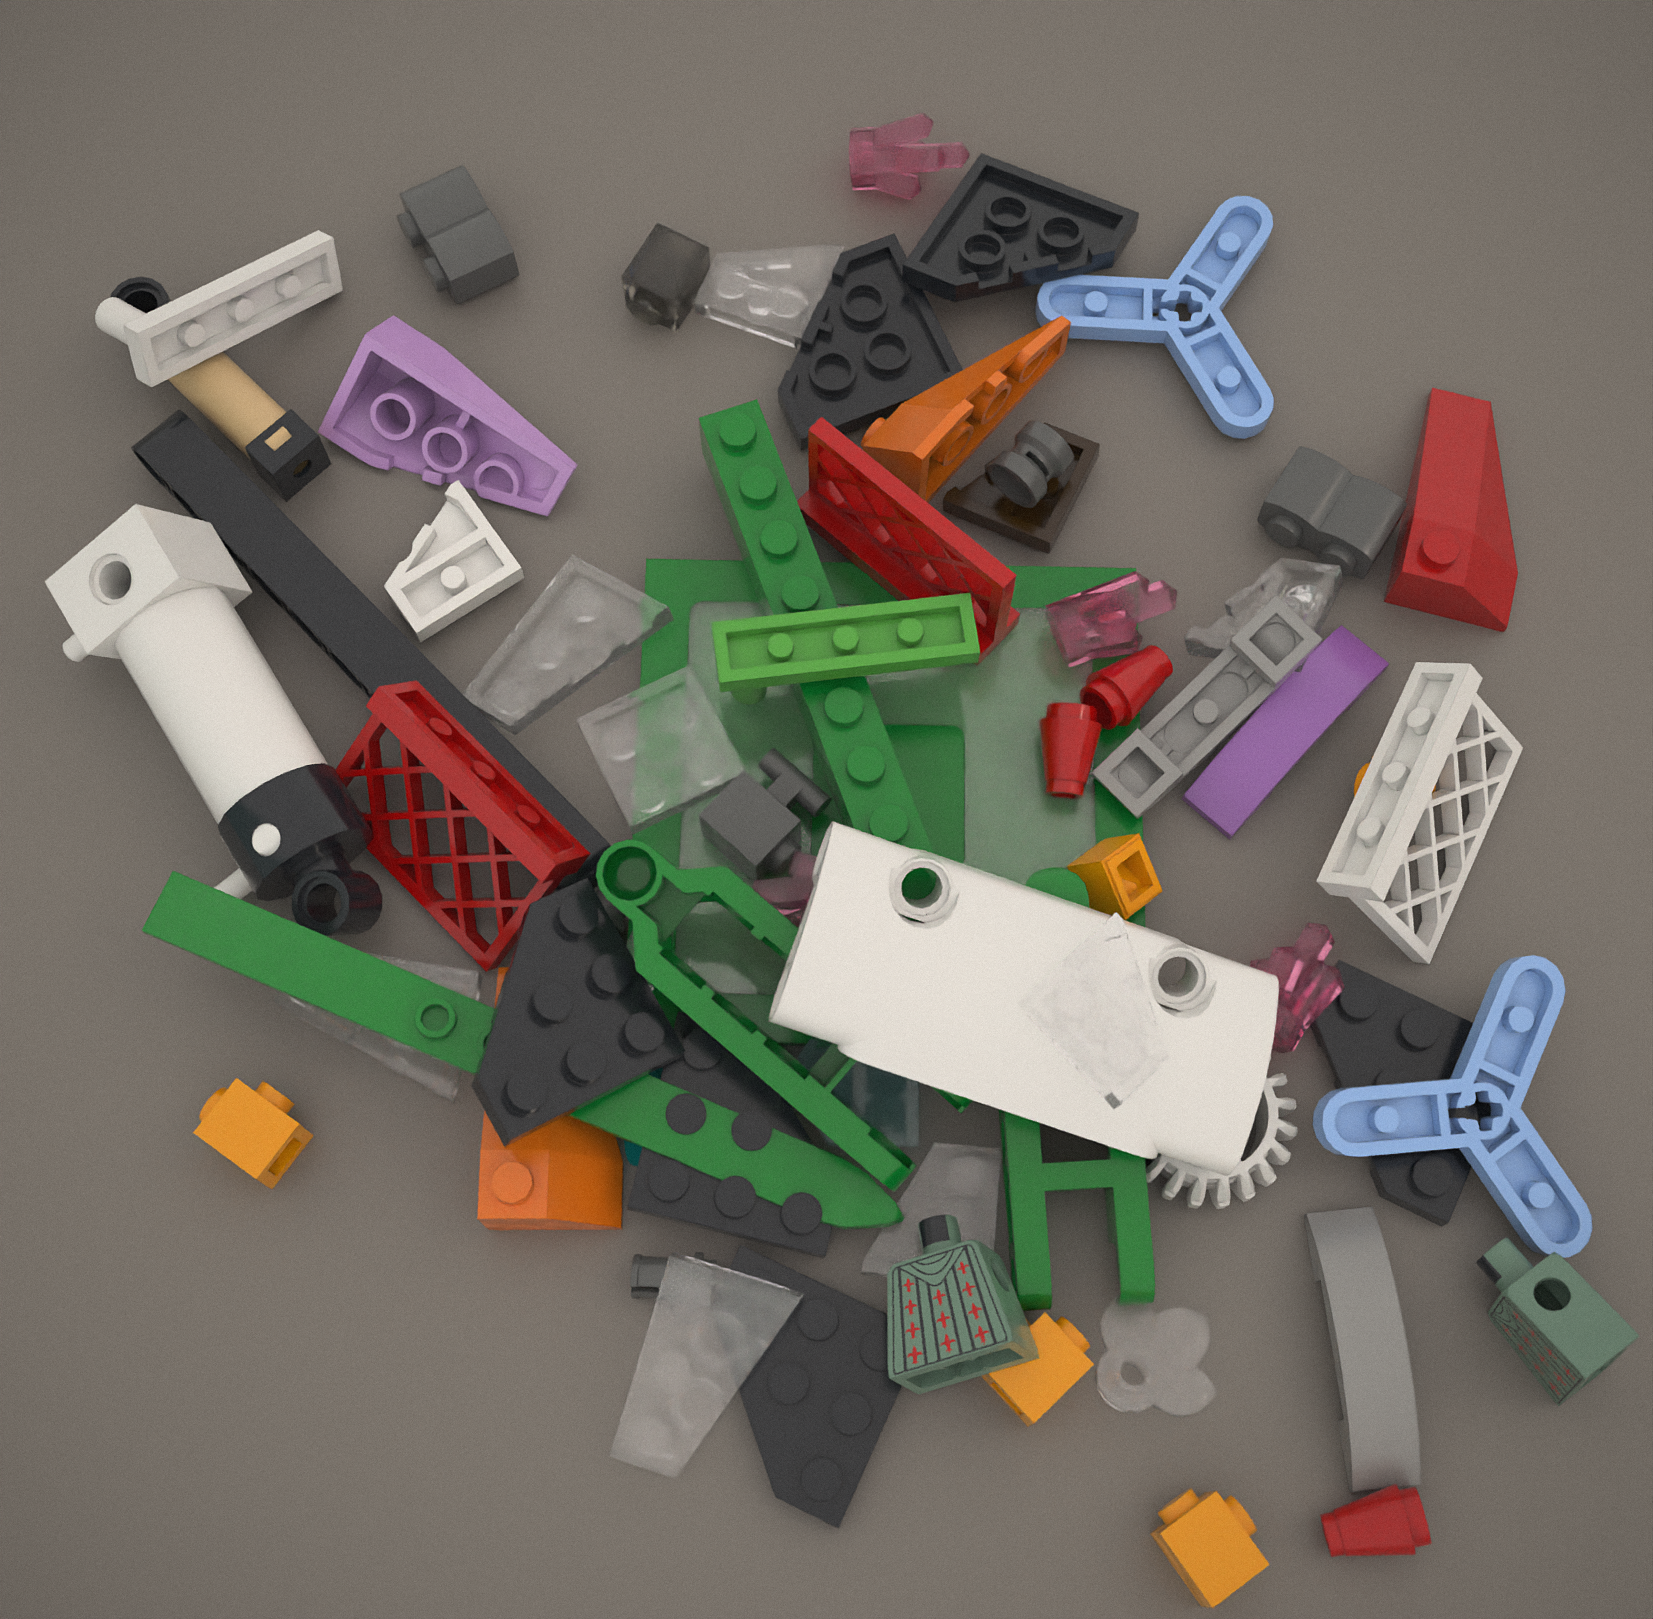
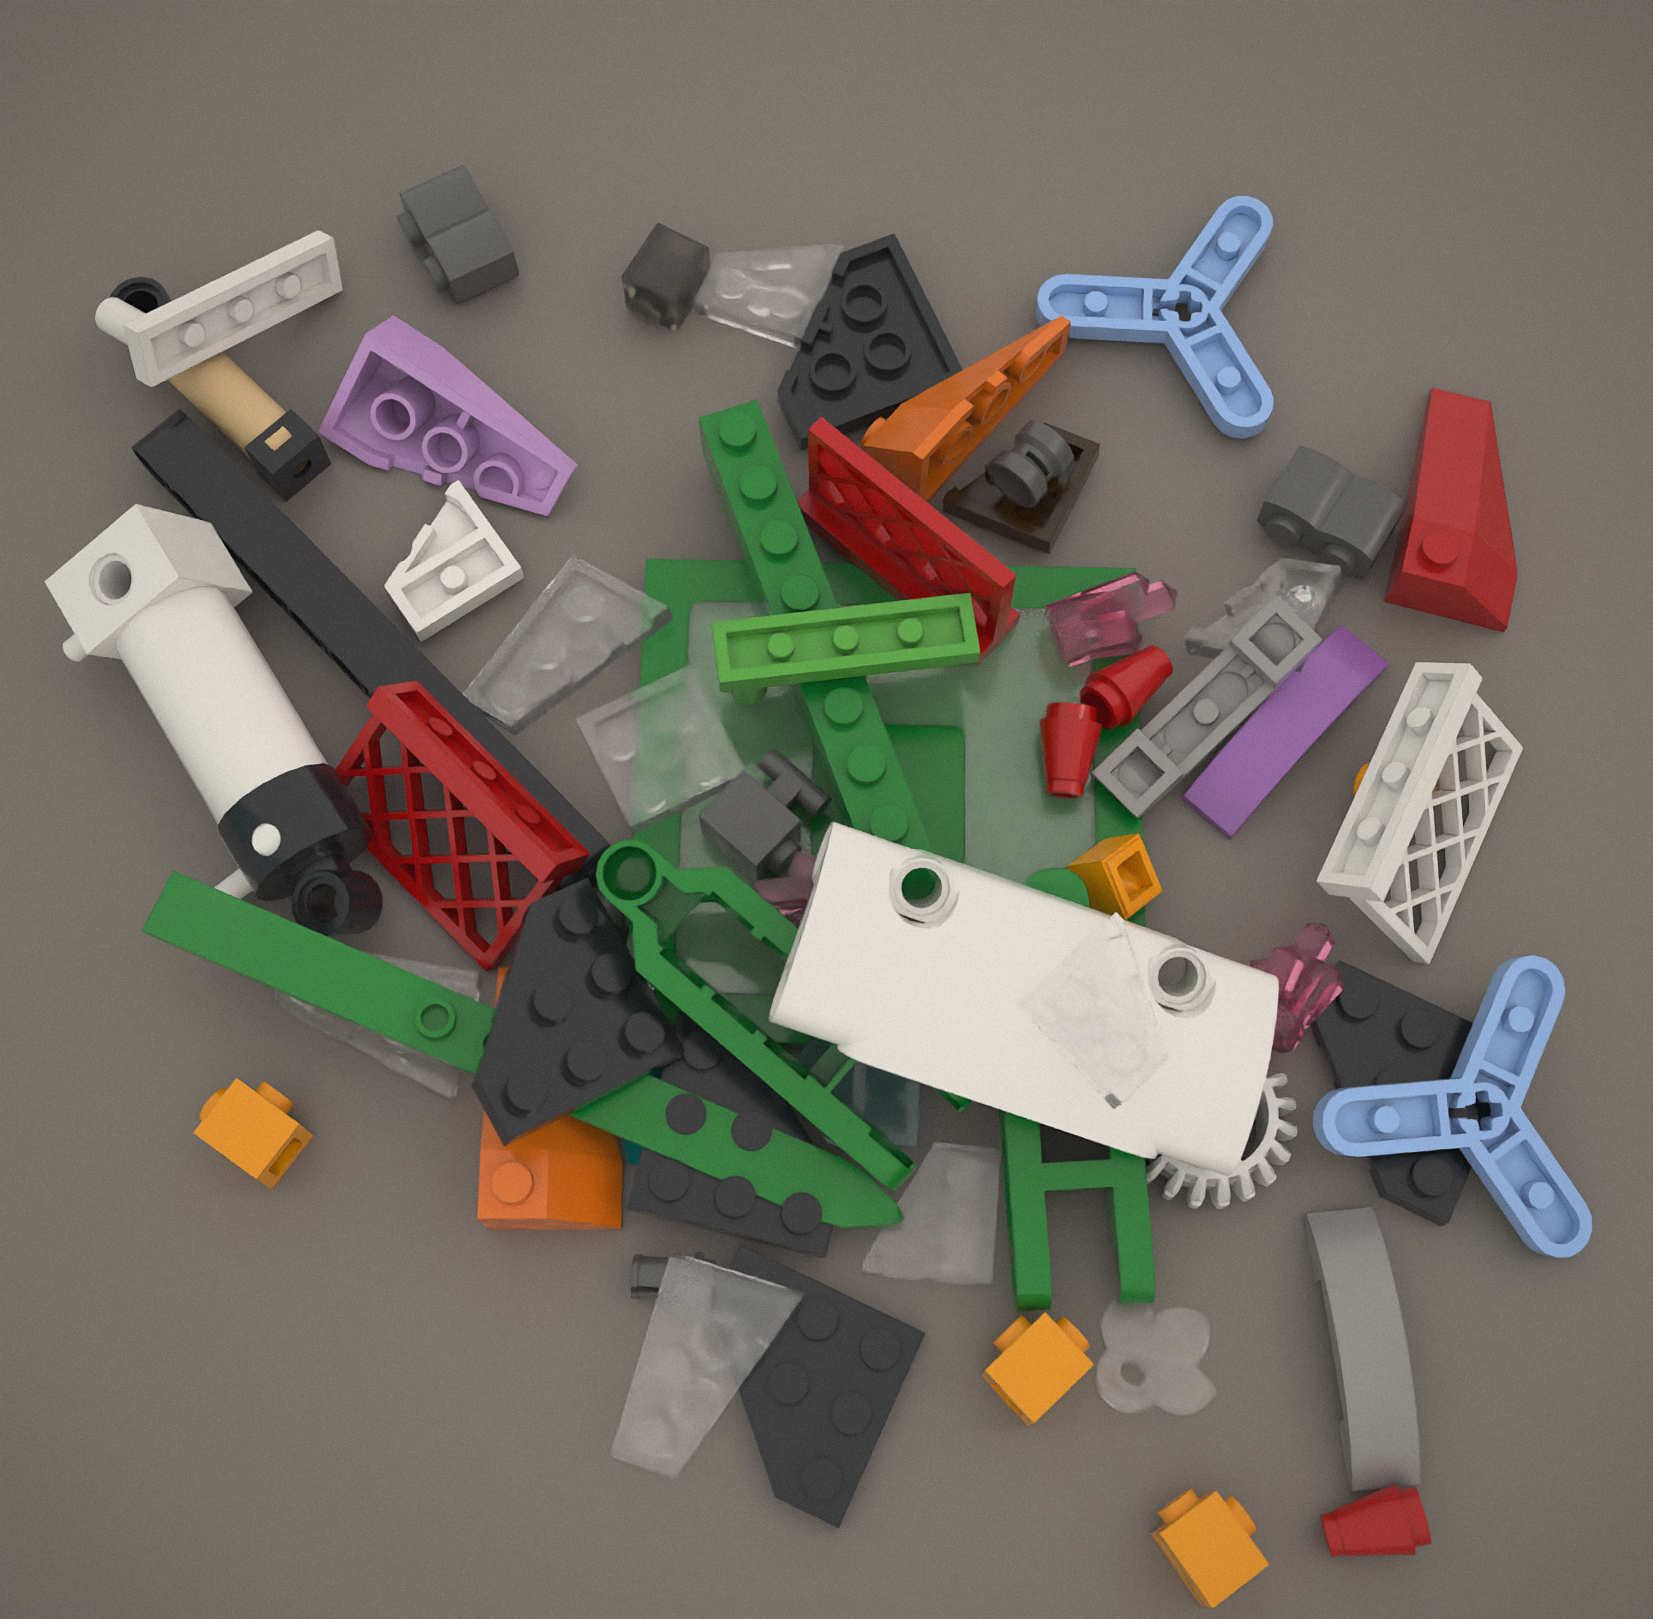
(889, 153): clear pink rock -> none
(952, 1312): sand green torso -> none
(1015, 232): black plate -> none
(1554, 1319): sand green torso -> none

